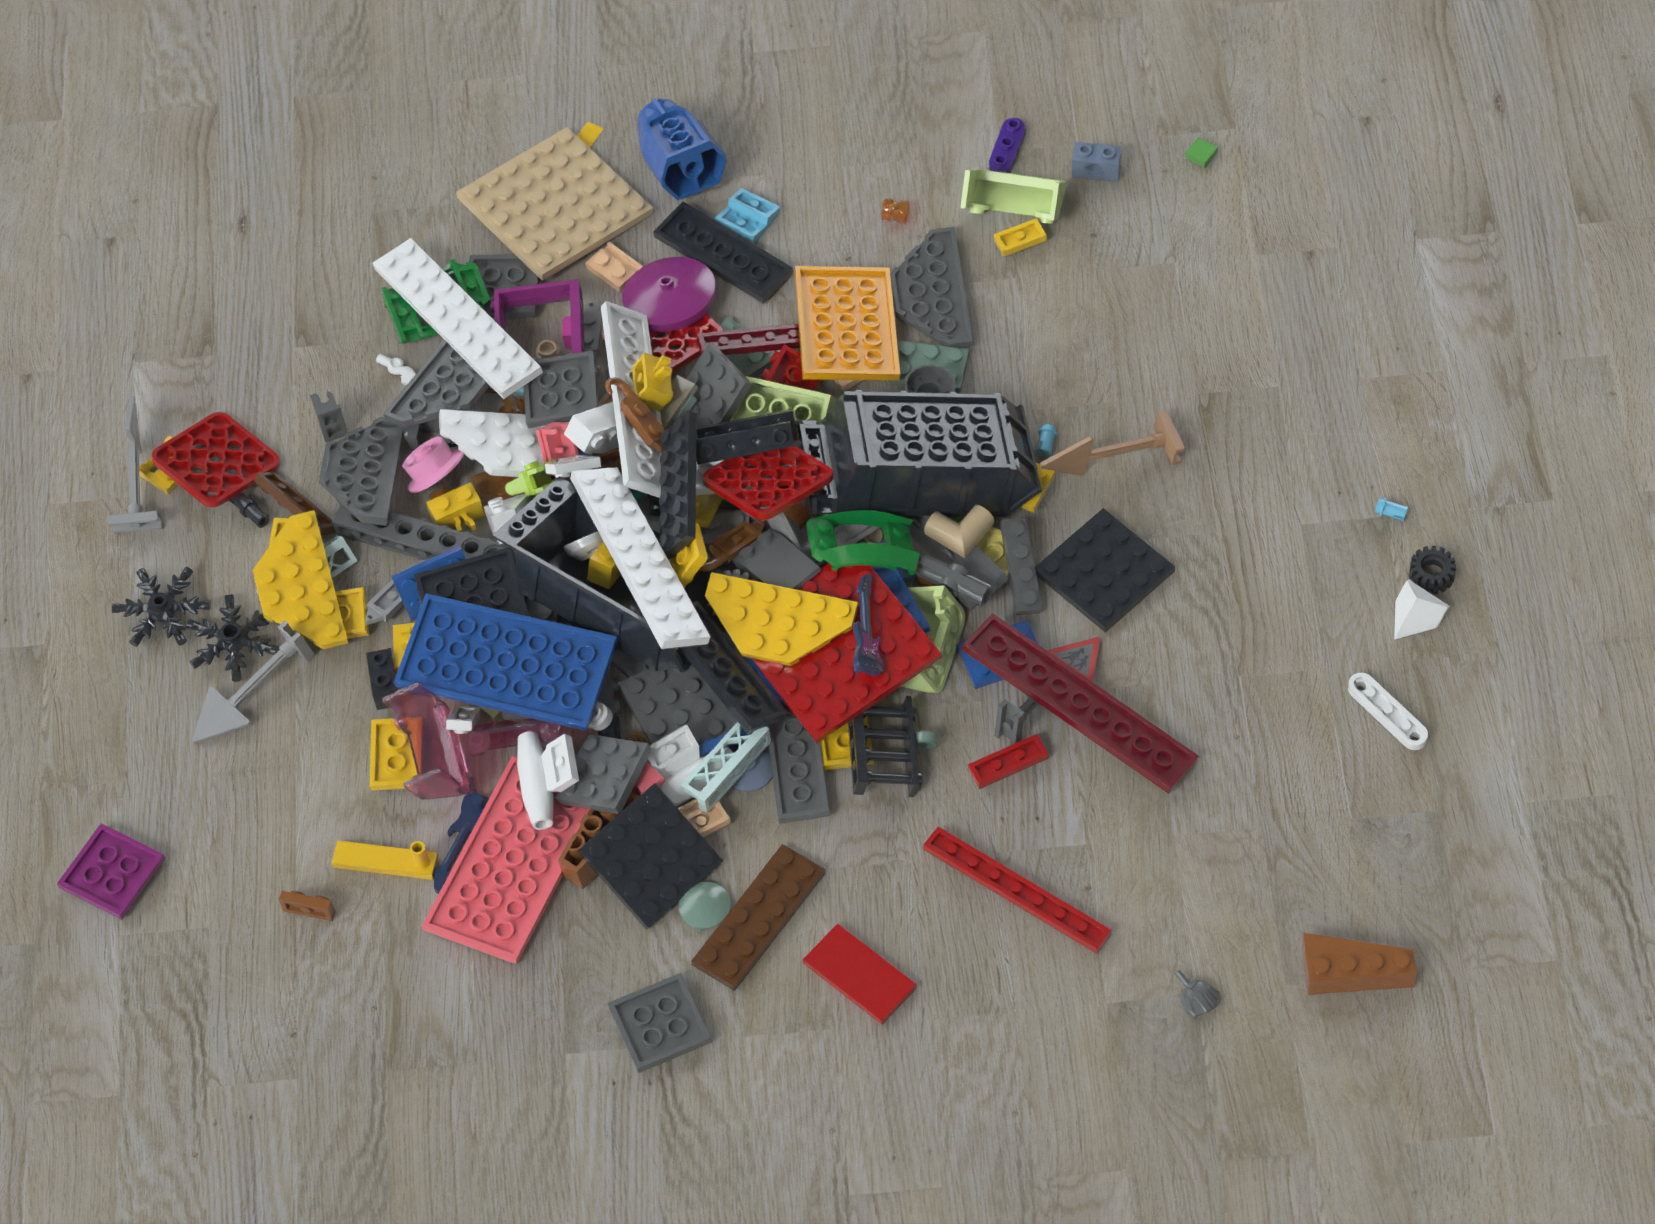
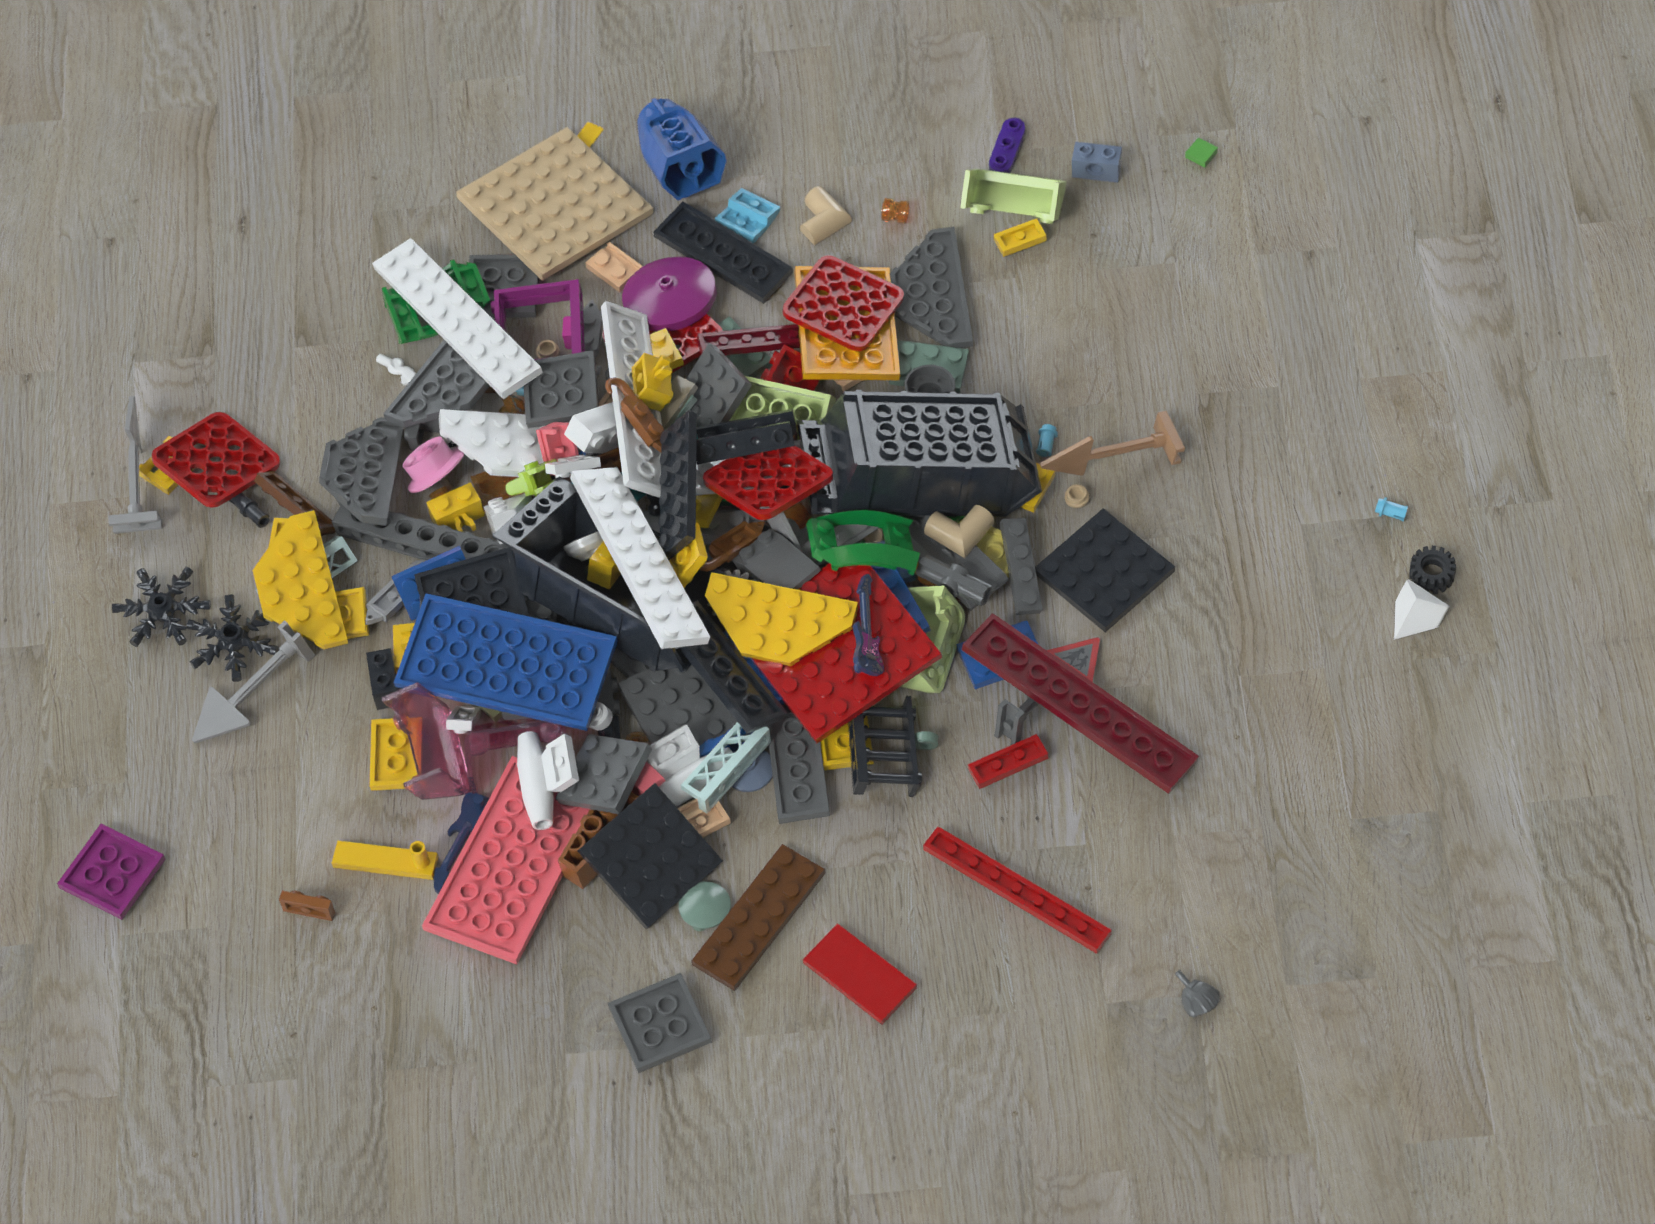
(329, 417): dark grey hinge -> none
(663, 345): none -> yellow plate
(829, 216): none -> tan brick
(835, 278): none -> red piece
(1076, 496): none -> tan plate
(1354, 965): dark orange wedge -> none
(1388, 711): white plate -> none

